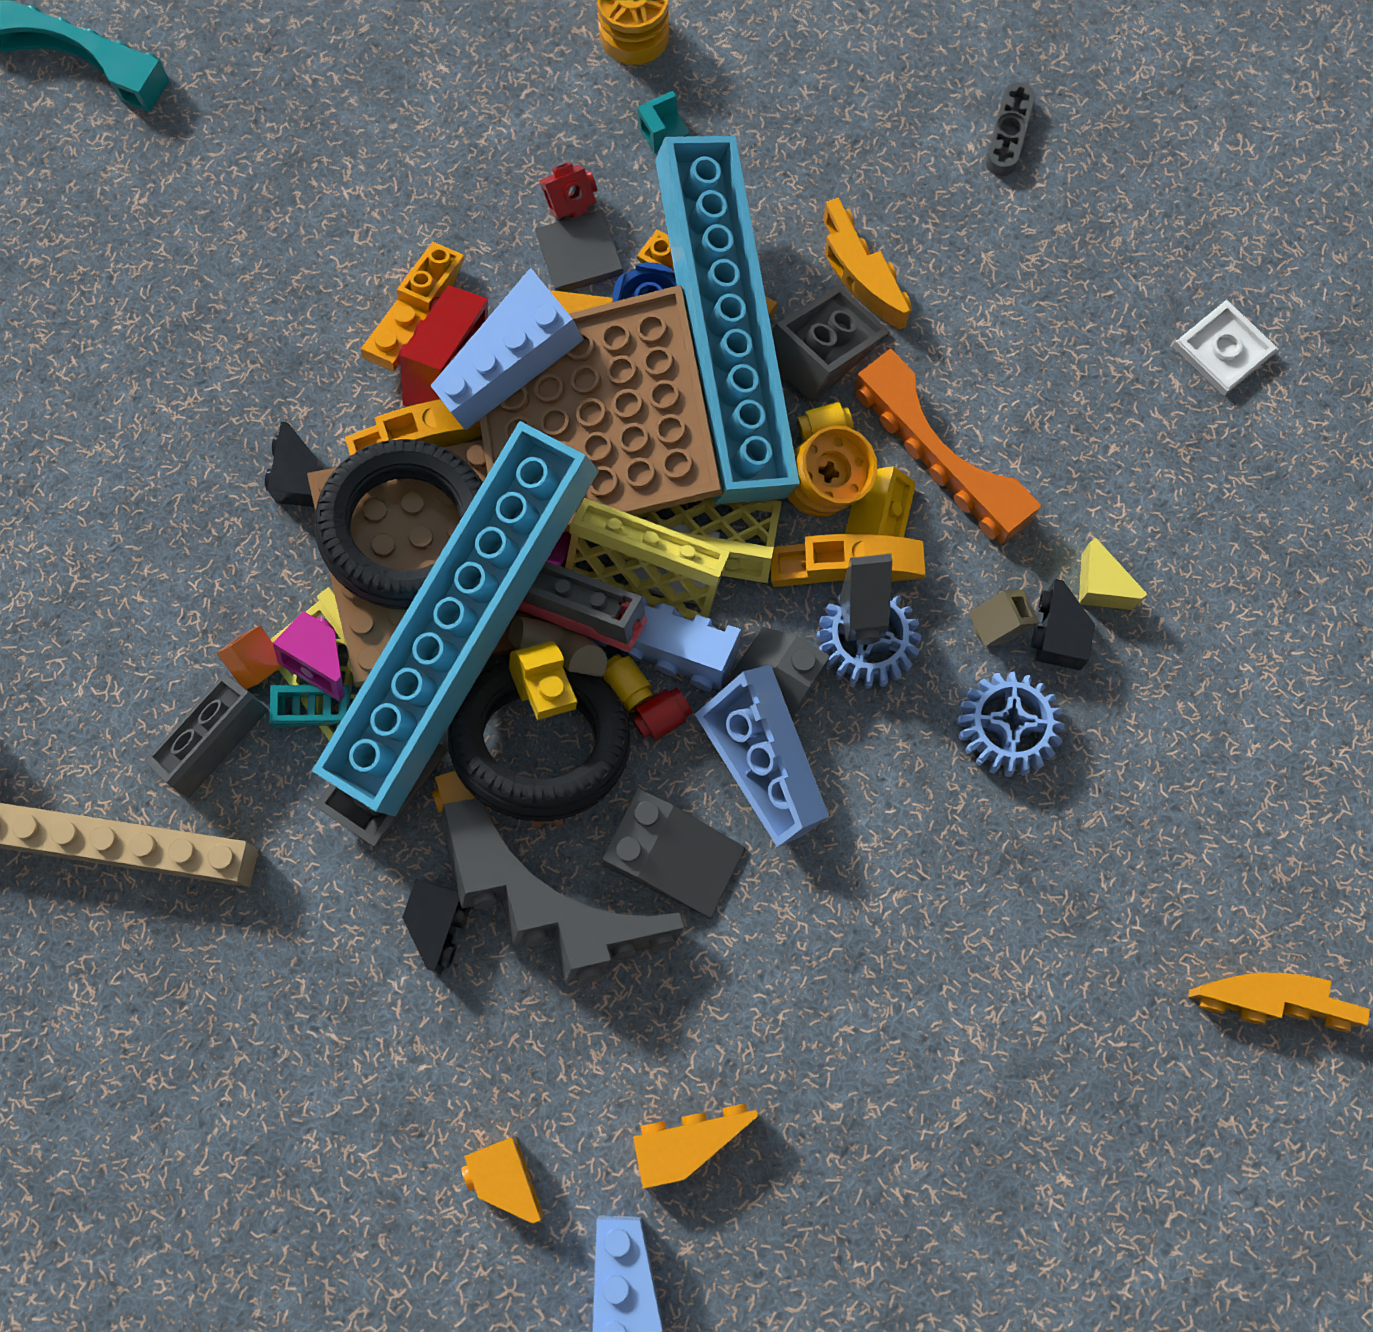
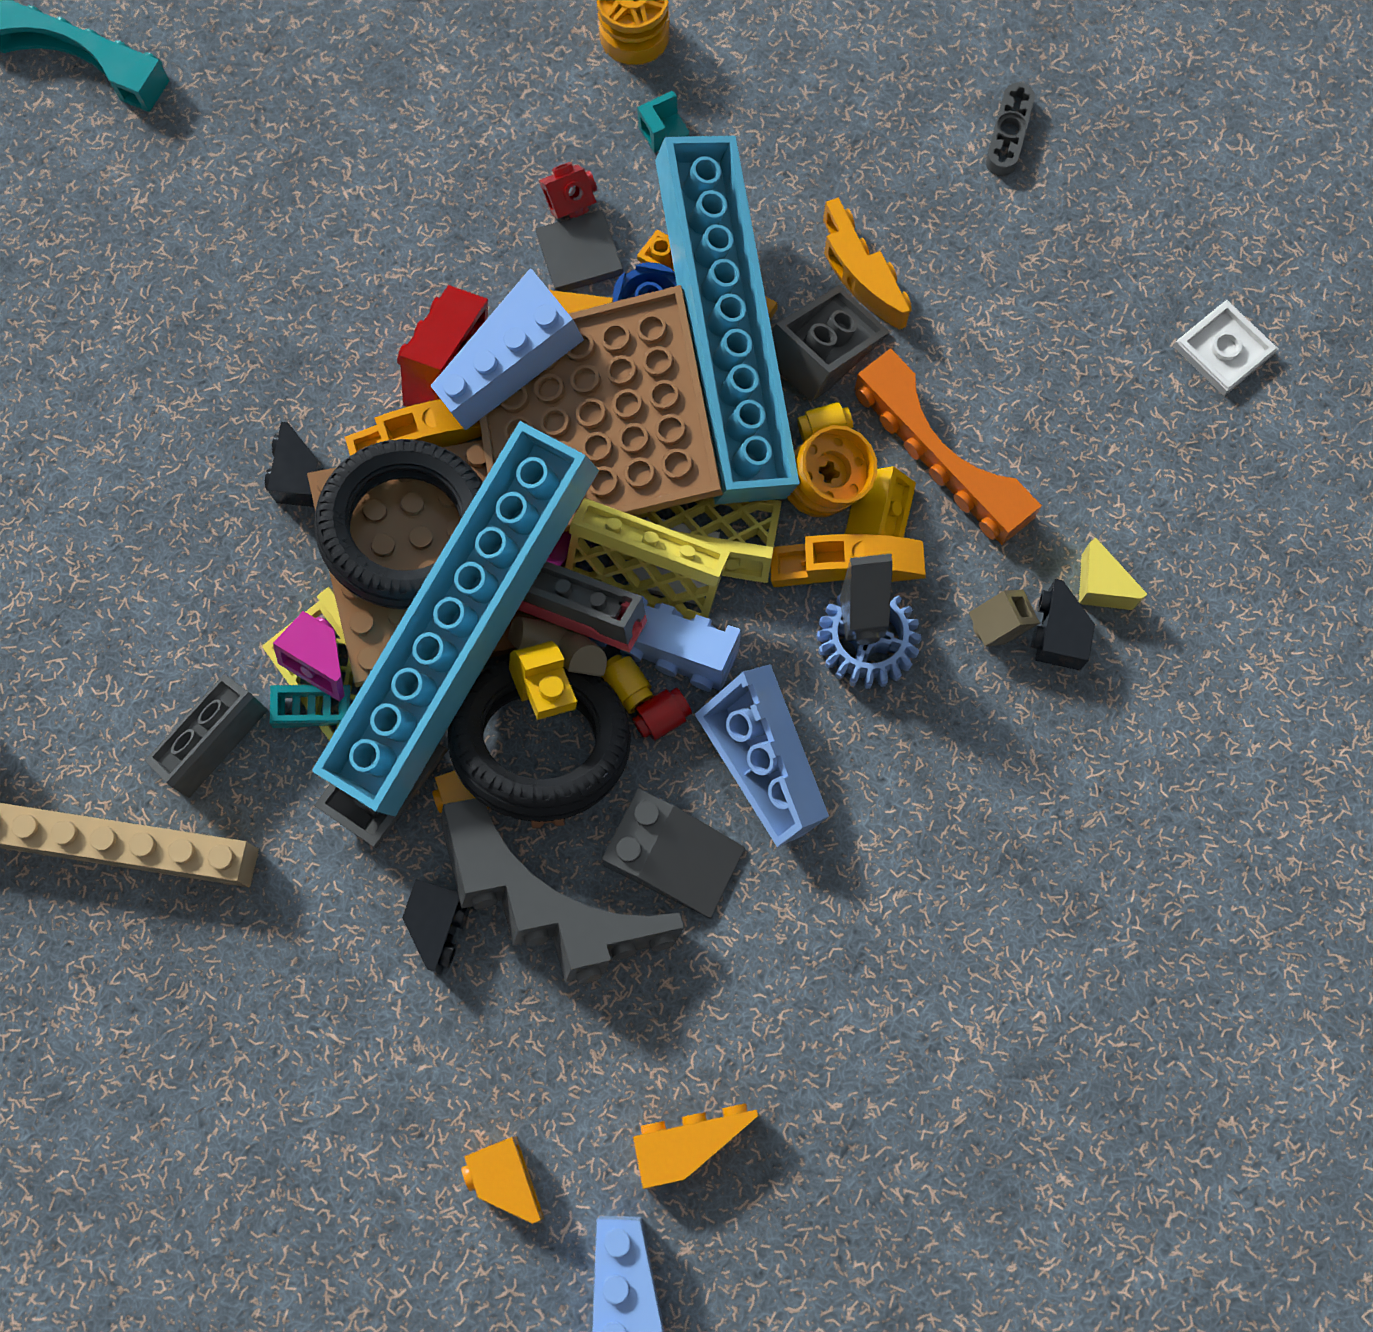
(250, 657): orange panel -> none
(415, 294): light orange slope -> none
(793, 661): dark grey slope -> none
(994, 723): light blue gear -> none
(1267, 994): light orange slope -> none

